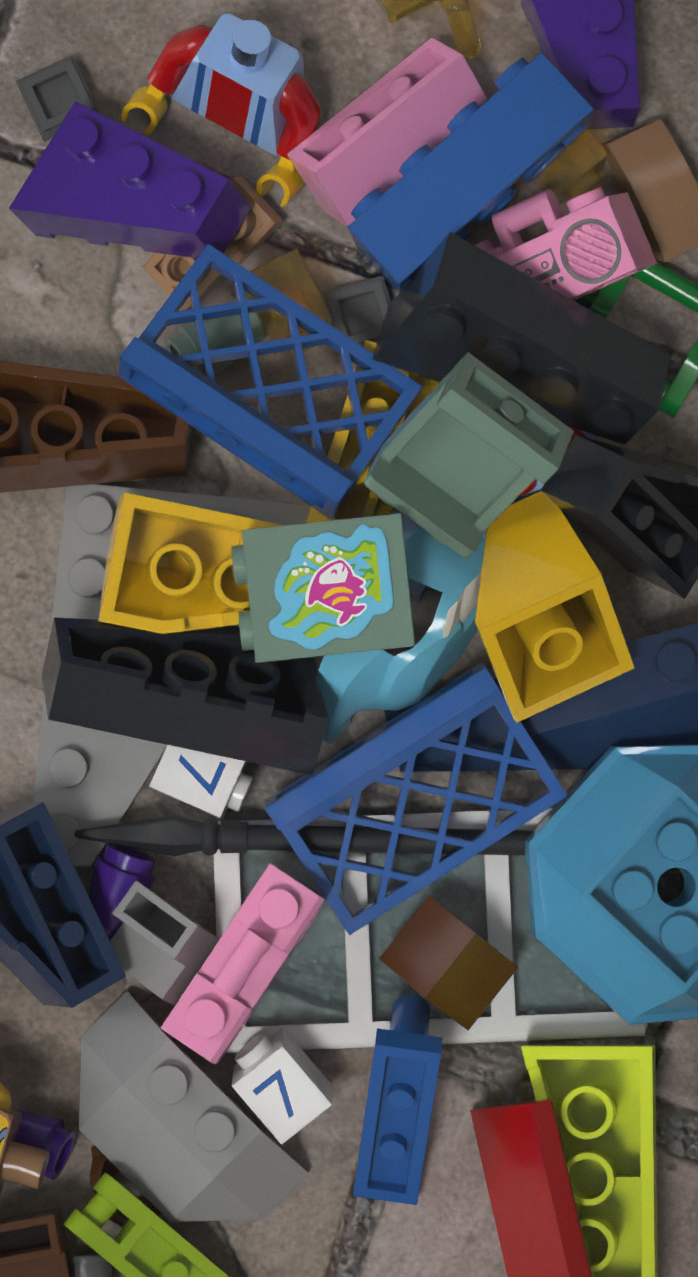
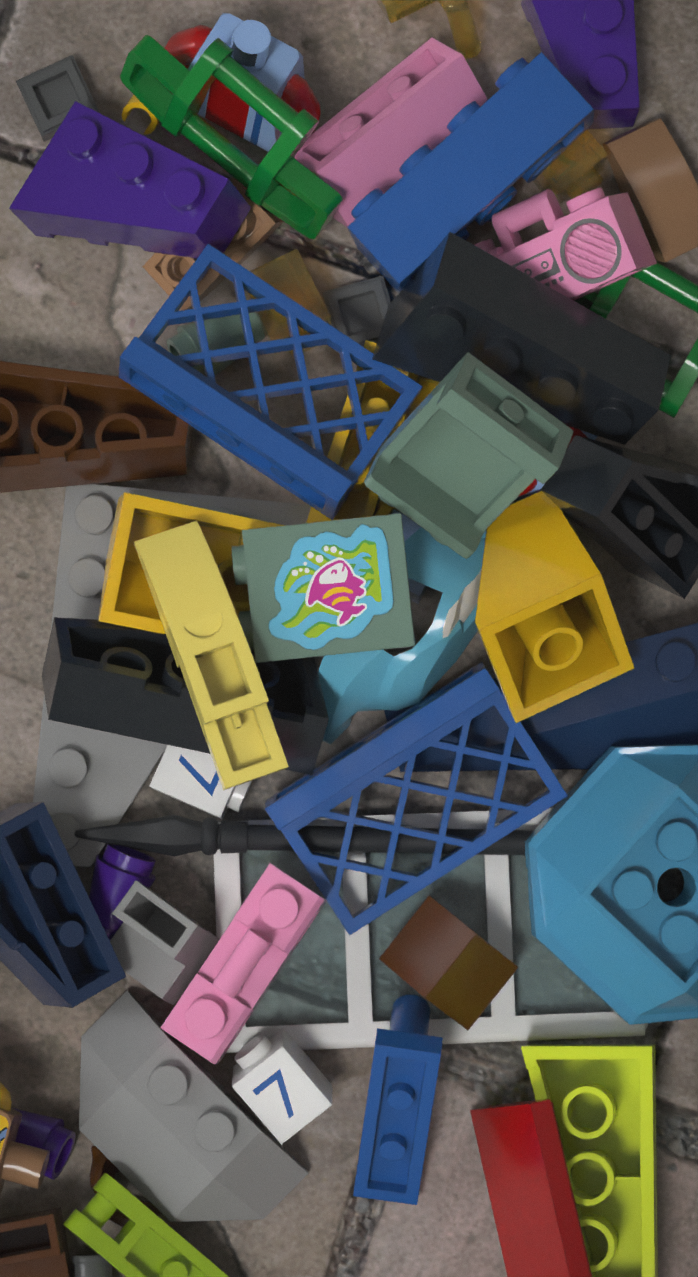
(175, 100): none -> green bar
(212, 654): none -> light yellow slope

